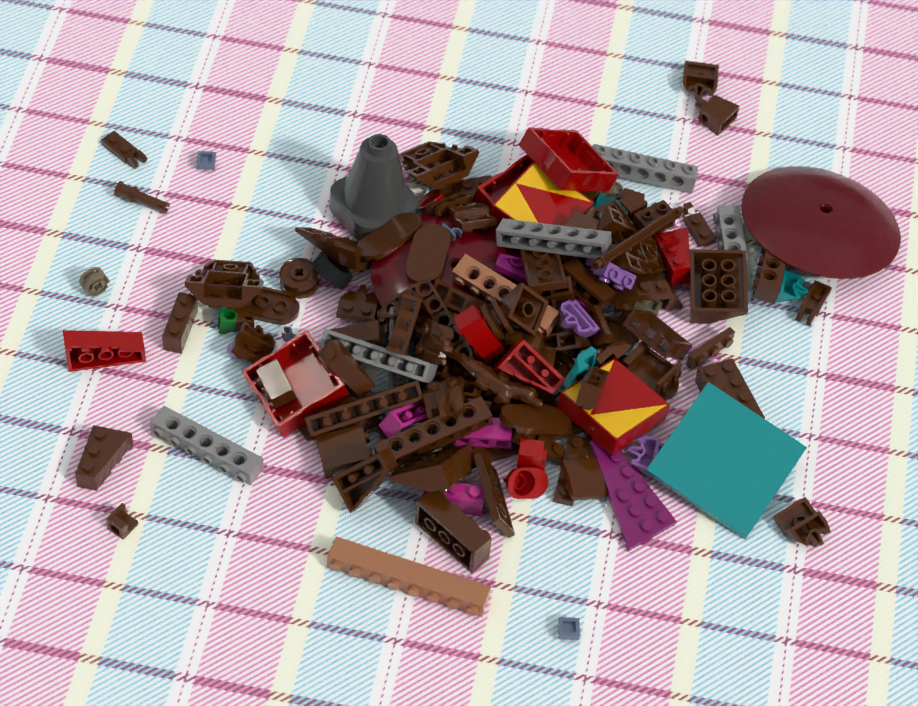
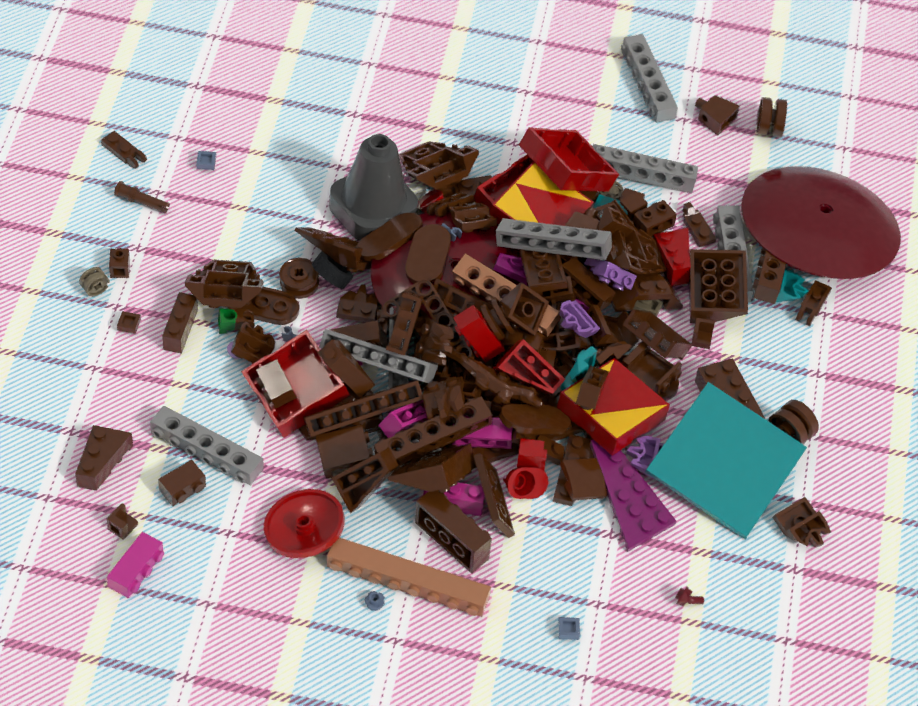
(102, 349): red wedge -> none
(119, 263): none -> reddish brown brick
(128, 322): none -> reddish brown plate
(135, 565): none -> dark pink brick
(182, 483): none -> reddish brown brick
(304, 523): none -> red dish
(374, 605): none -> sand blue plate
(602, 260): reddish brown piece -> none
(649, 78): none -> light grey brick
(684, 596): none -> dark red plate
(700, 77): reddish brown plate -> none
(702, 333): none -> reddish brown panel
(710, 348): reddish brown plate -> none
(771, 116): none -> reddish brown wheel
(796, 420): none -> reddish brown wheel

